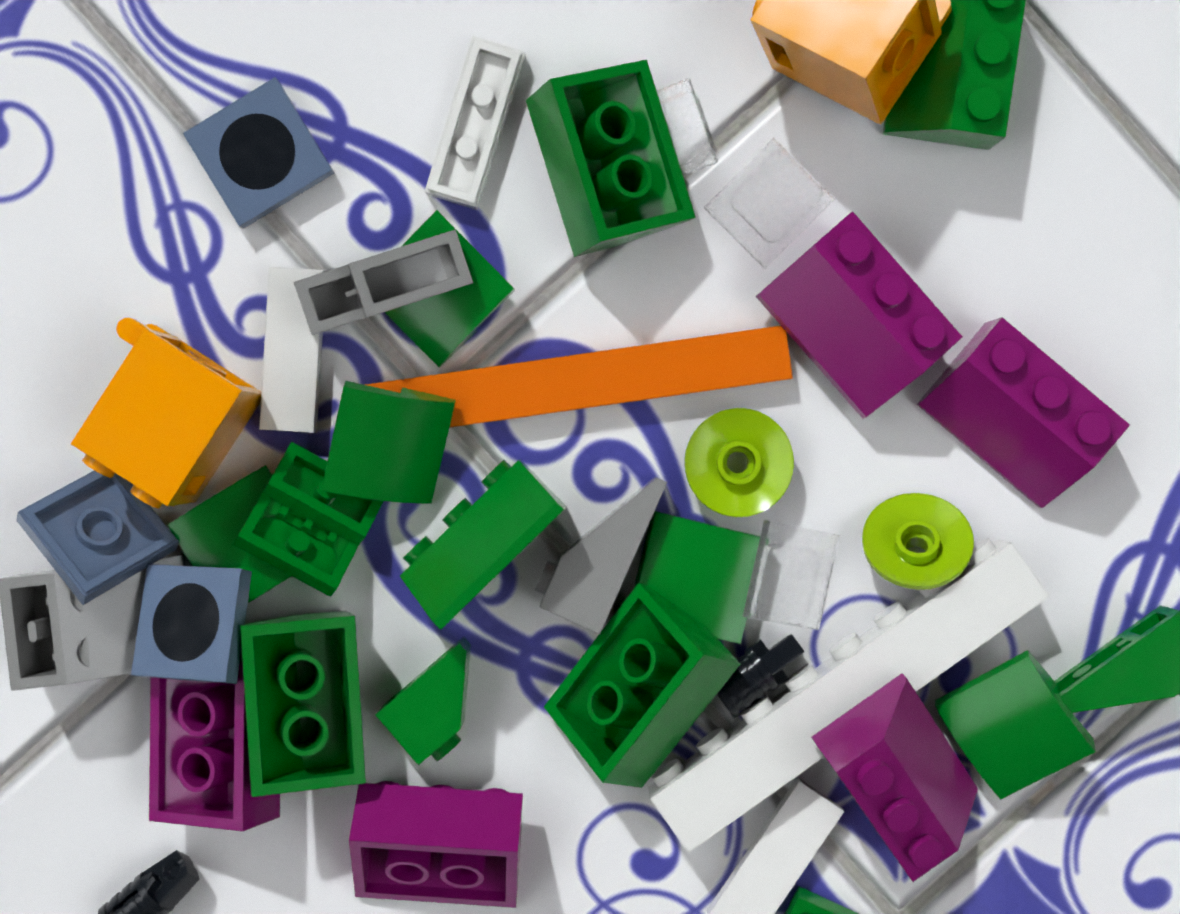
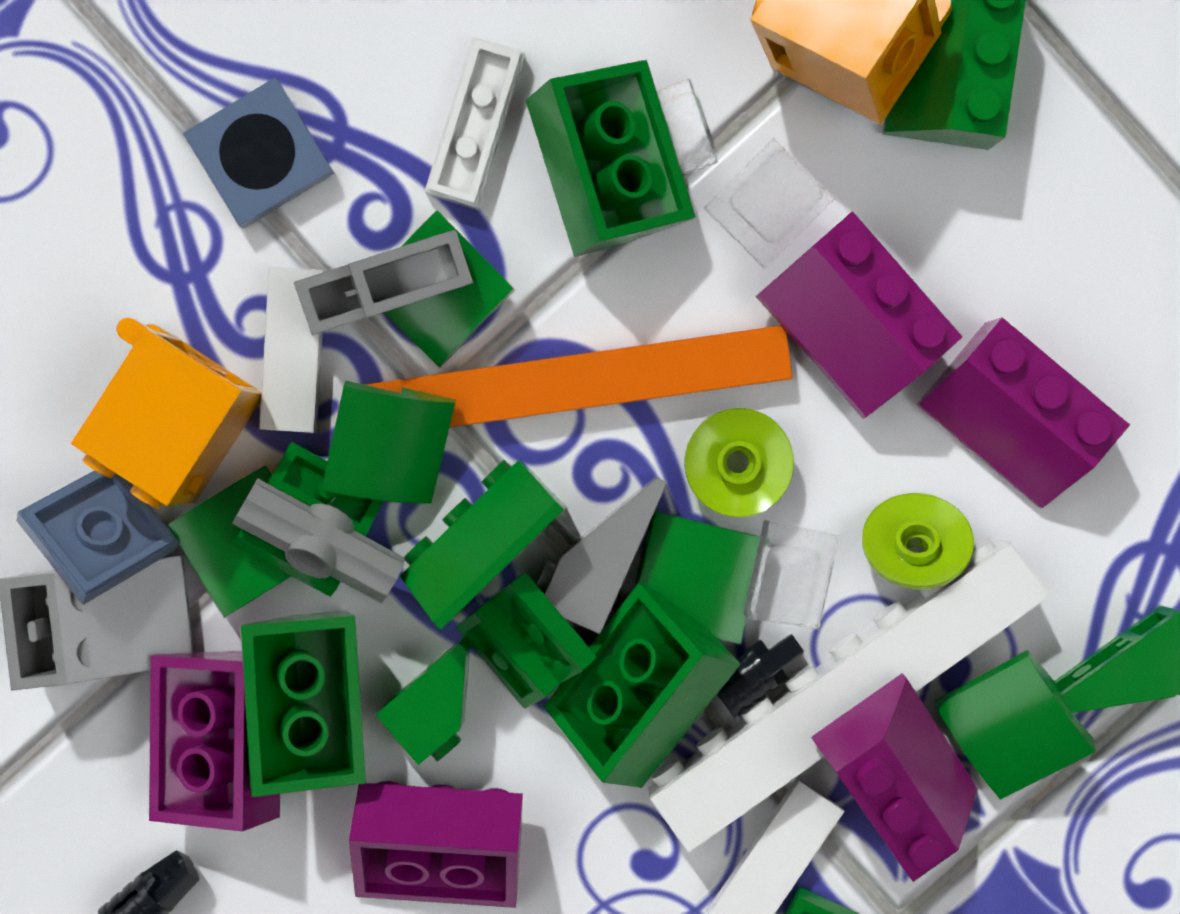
(191, 623): sand blue tile -> none
(319, 541): none -> light grey piece
(526, 641): none -> green slope

